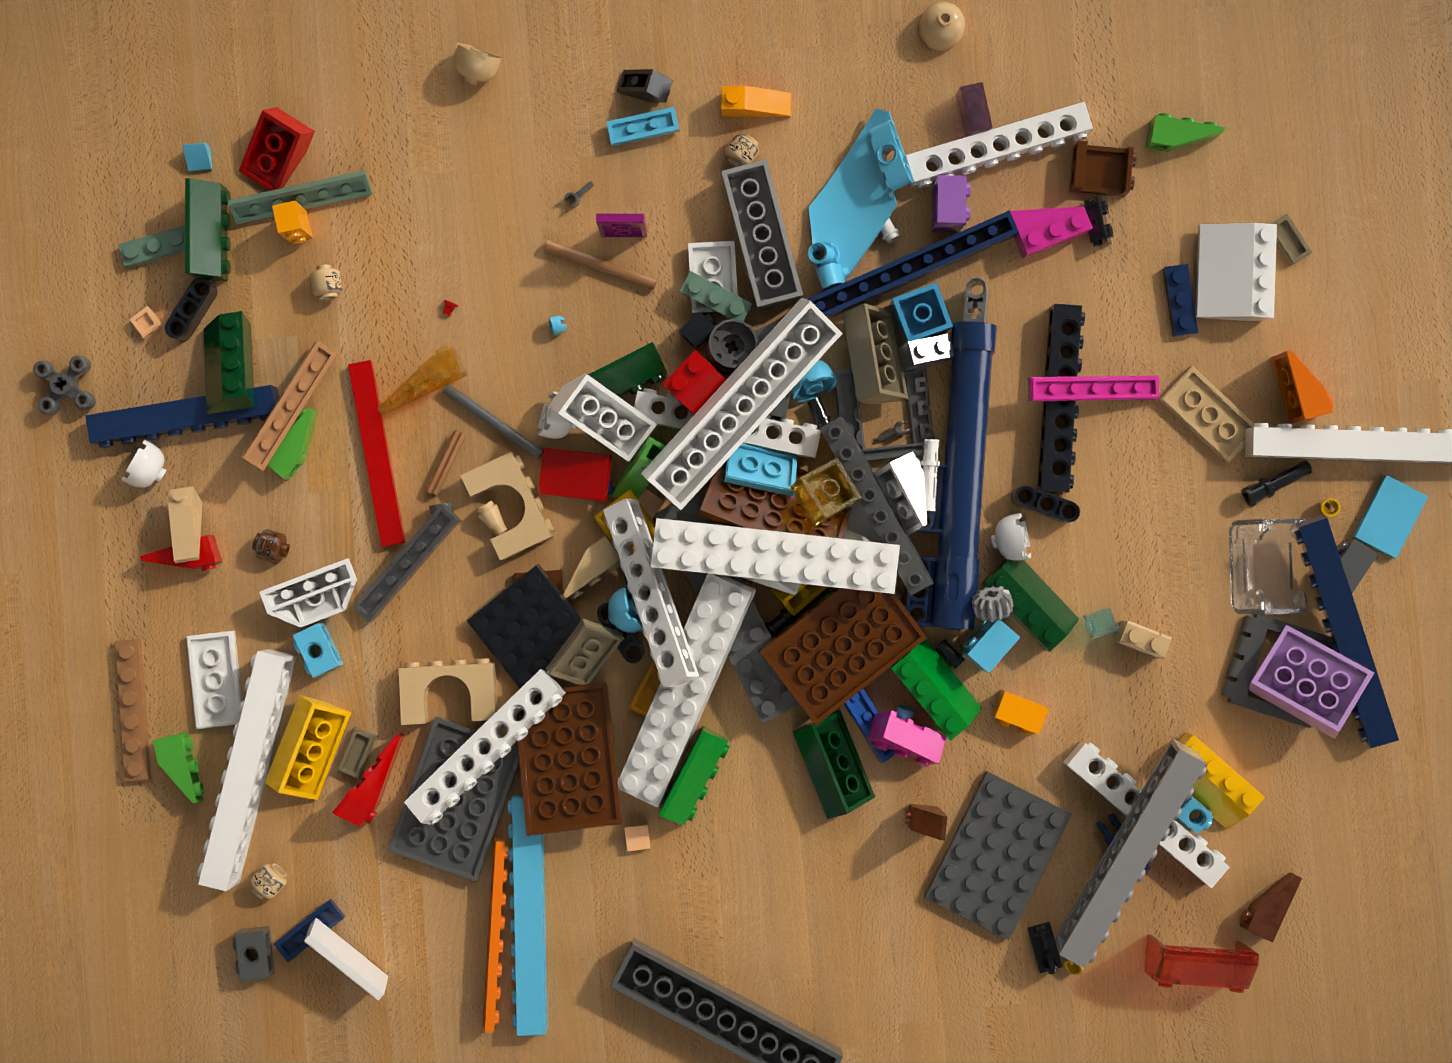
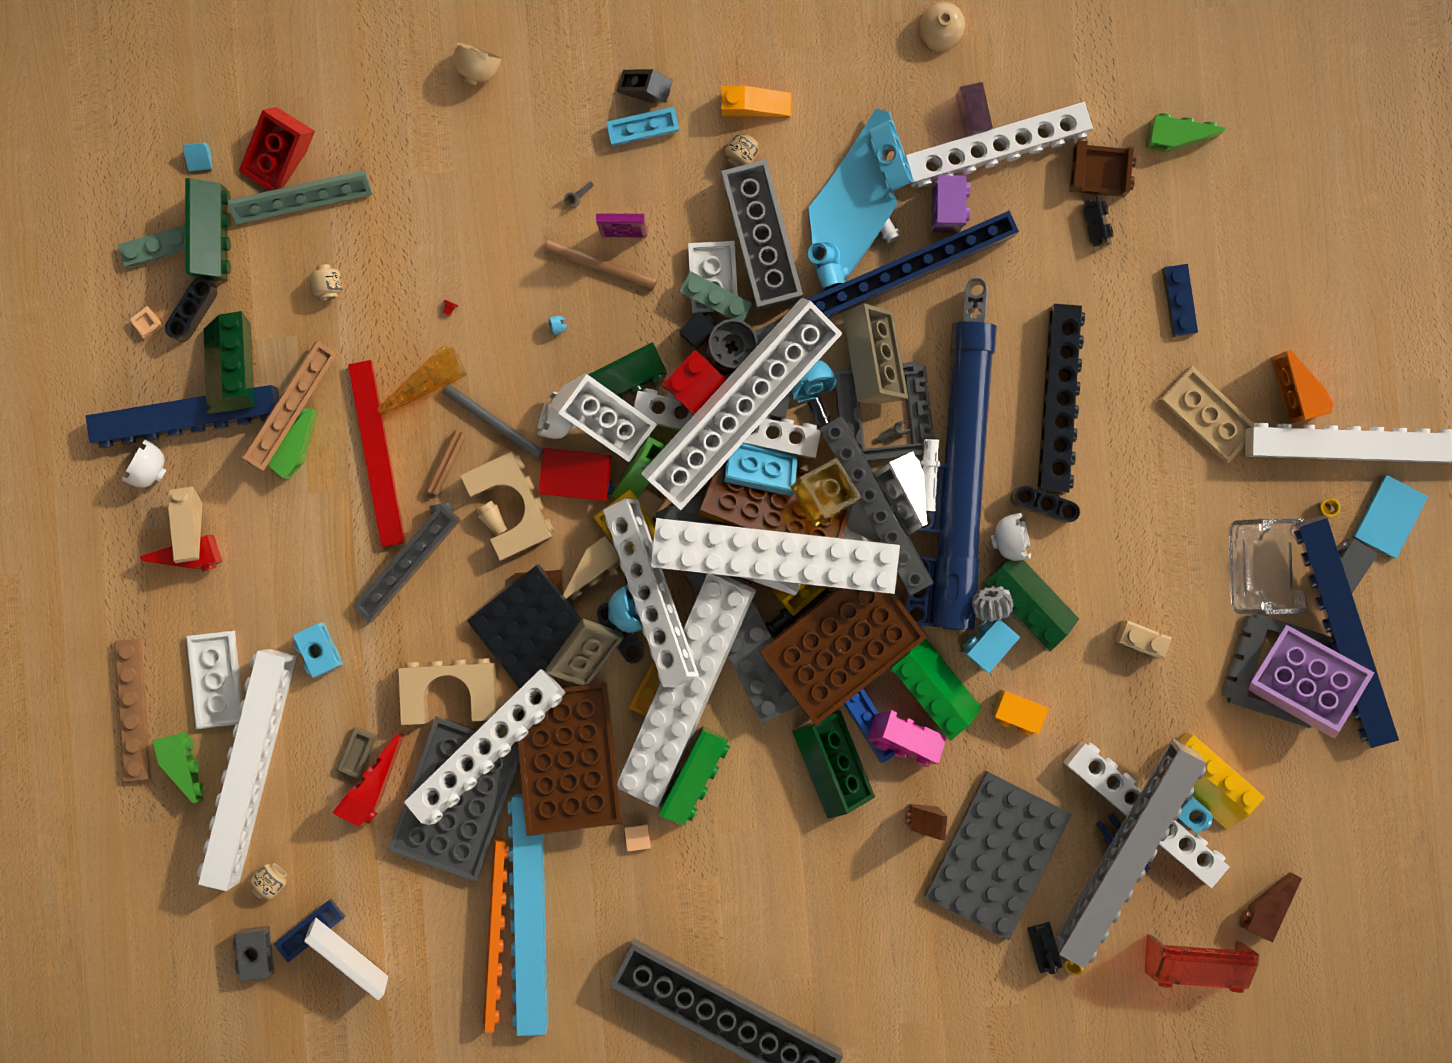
(70, 390): dark grey gear -> none
(270, 545): reddish brown head -> none
(292, 222): light orange brick -> none
(307, 748): yellow slope -> none
(312, 595): white wedge -> none
(904, 712): medium azure hinge -> none
(921, 313): dark azure brick -> none
(925, 352): brick -> none
(950, 654): black pin -> none
(1048, 228): dark pink wedge -> none
(1093, 388): dark pink tile -> none
(1100, 623): clear light blue panel -> none
(1236, 271): white slope -> none
(1268, 487): black pin -> none
(1290, 241): dark tan tile -> none

